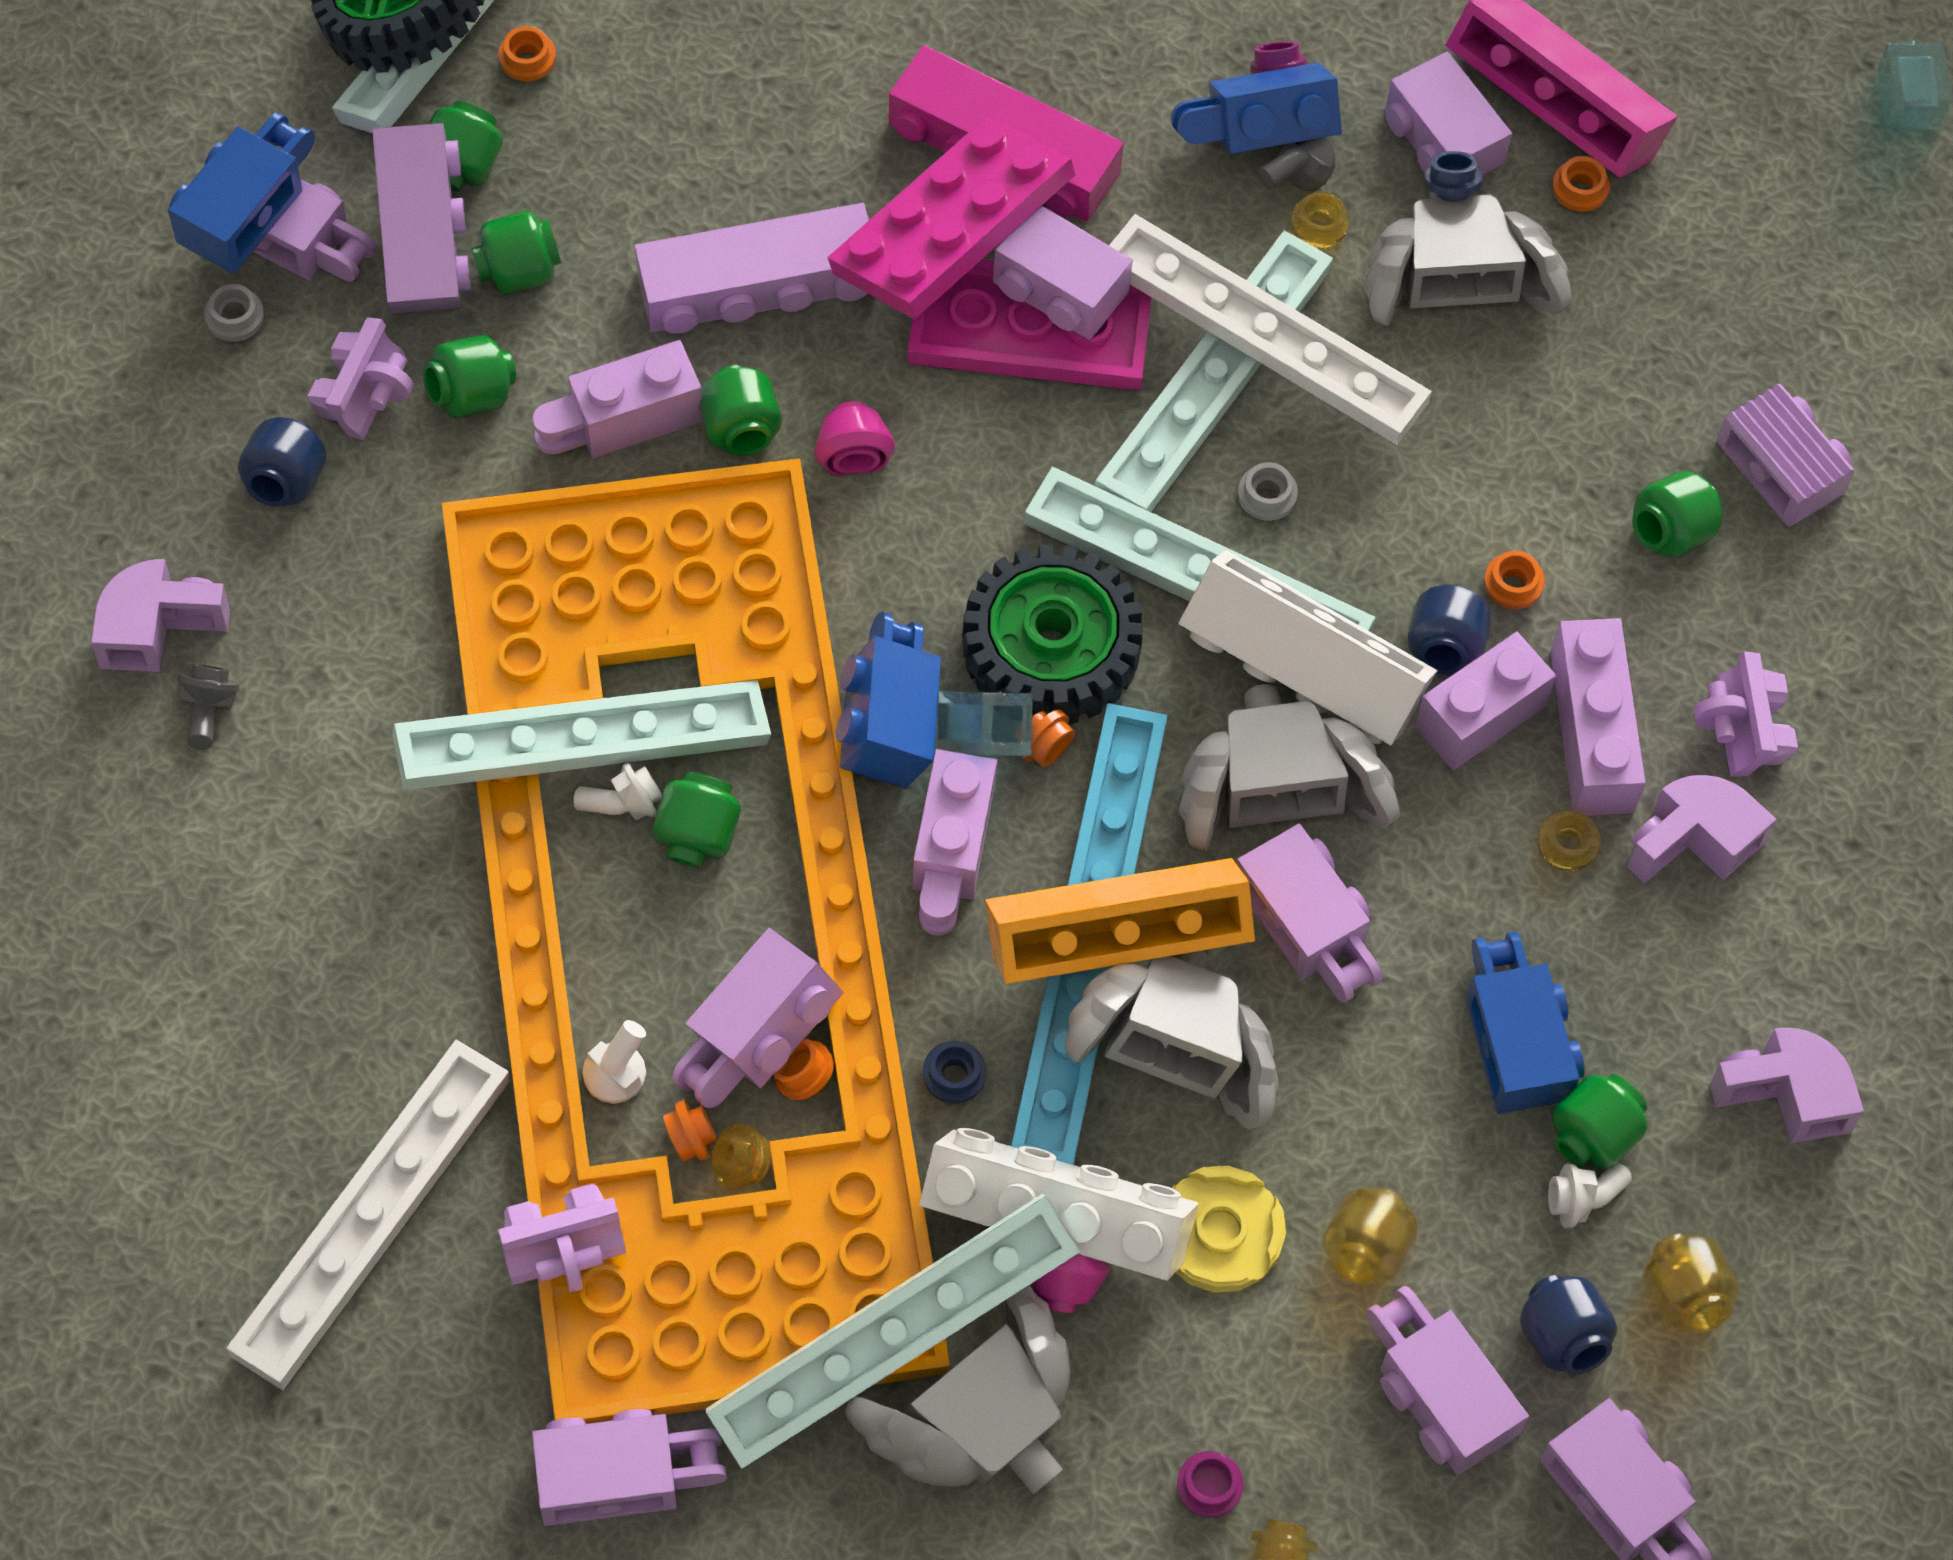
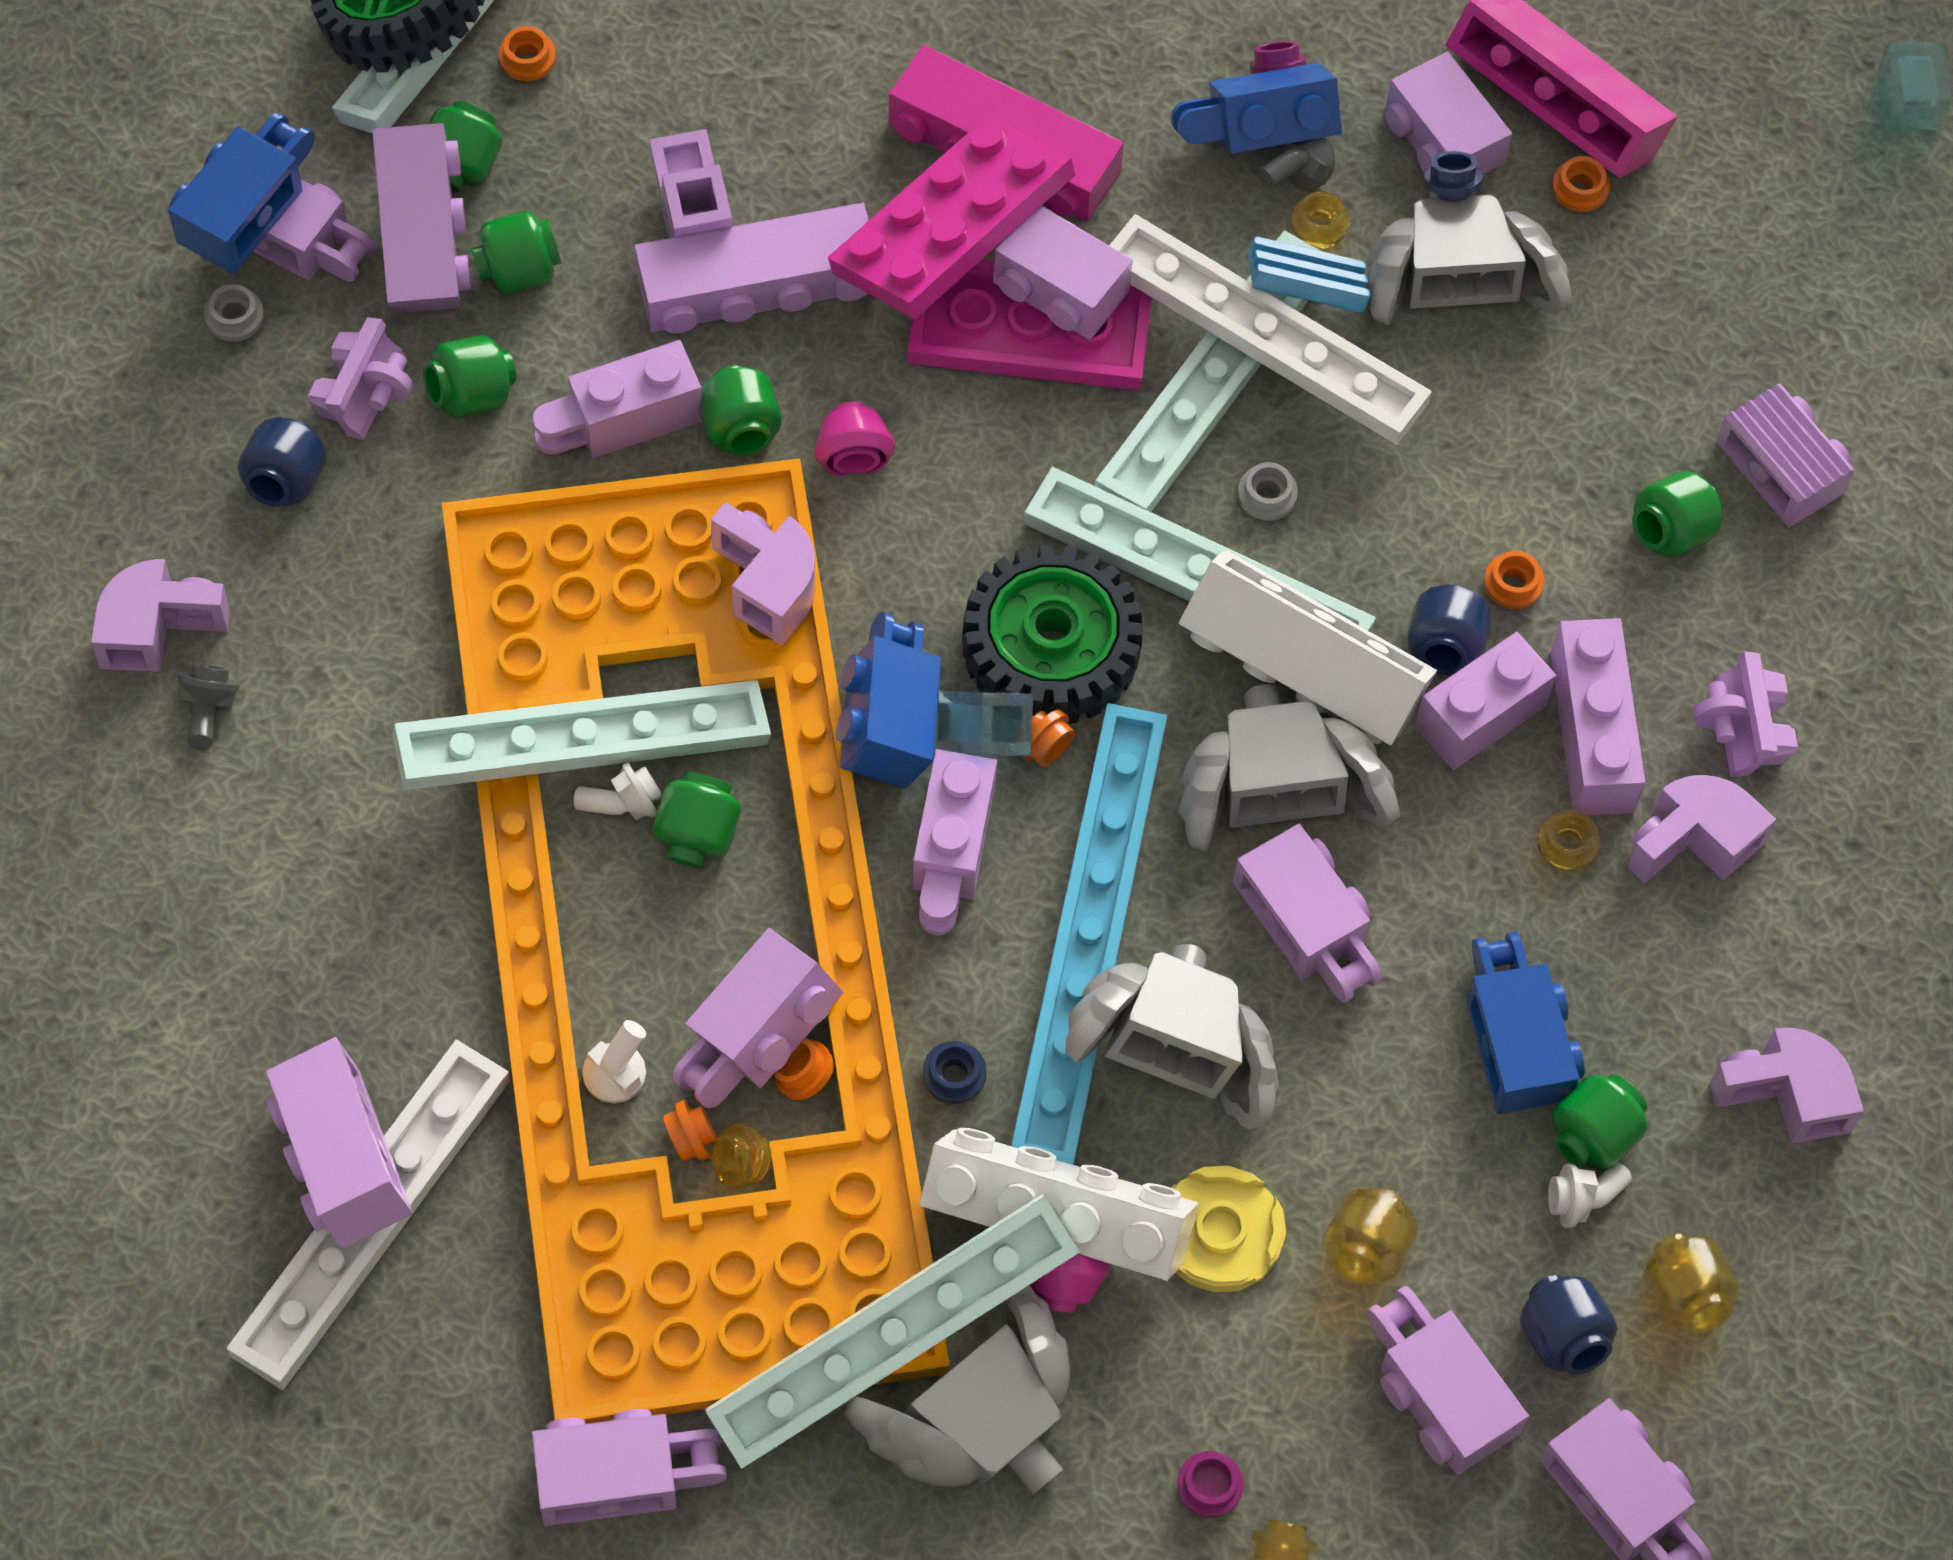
(336, 1144): none -> lavender brick
(561, 1241): lavender hips -> none
(689, 184): none -> lavender brick
(778, 572): none -> lavender brick
(1120, 920): light orange brick -> none
(1308, 274): none -> dark azure tile

